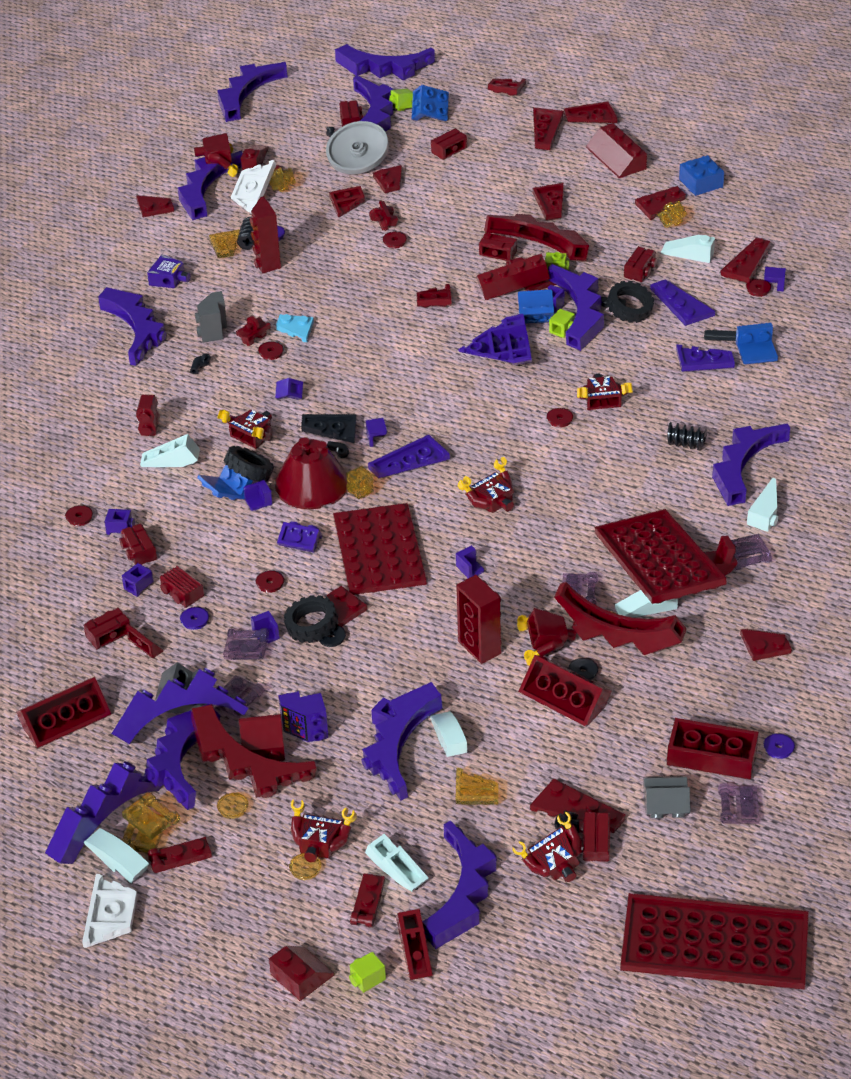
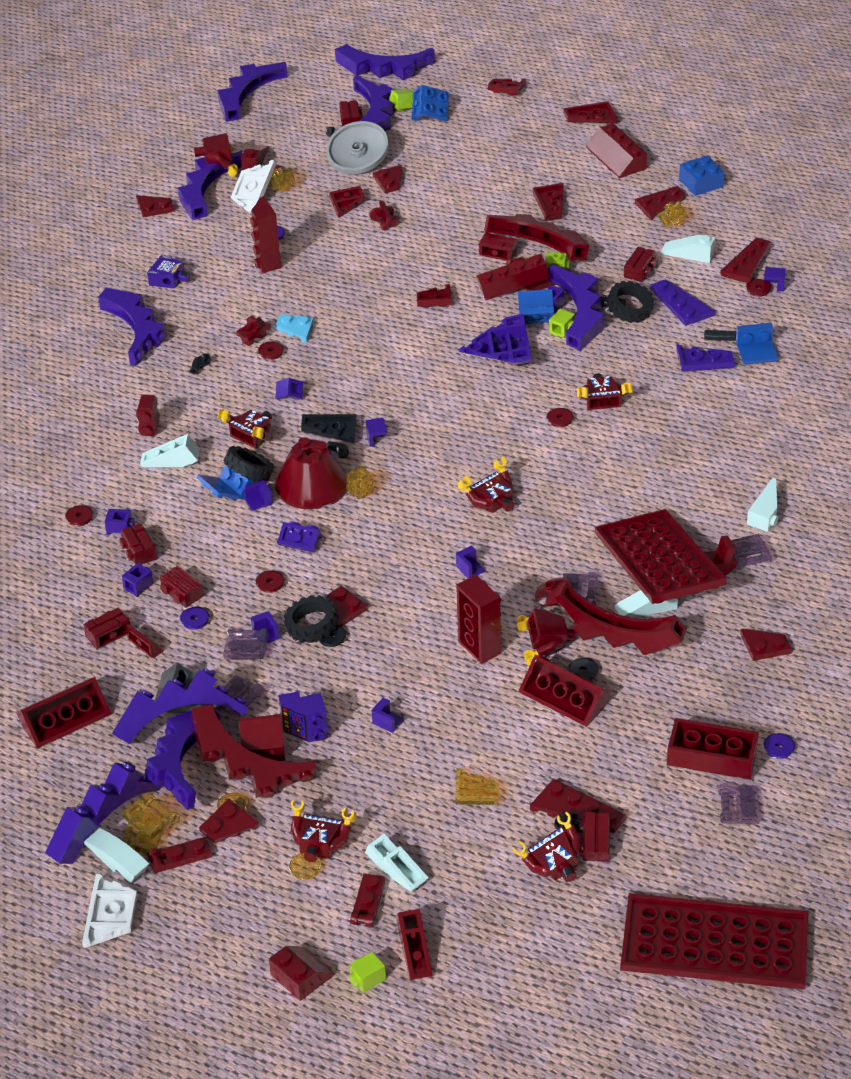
(211, 317): dark grey piece -> none
(224, 243): clear yellow wing -> none
(227, 822): none -> dark red wing
(244, 238): black piece -> none
(379, 549): dark red plate -> none
(392, 734): dark purple arch -> none
(394, 239): dark red piece -> none
(411, 456): dark purple wing -> none
(448, 144): dark red brick -> none
(449, 733): light aqua slope -> none
(461, 910): dark purple arch -> none
(545, 593): none -> dark red dish
(546, 126): dark red wing -> none
(666, 796): dark grey piece -> none
(686, 437): black piece -> none
(744, 446): dark purple arch -> none

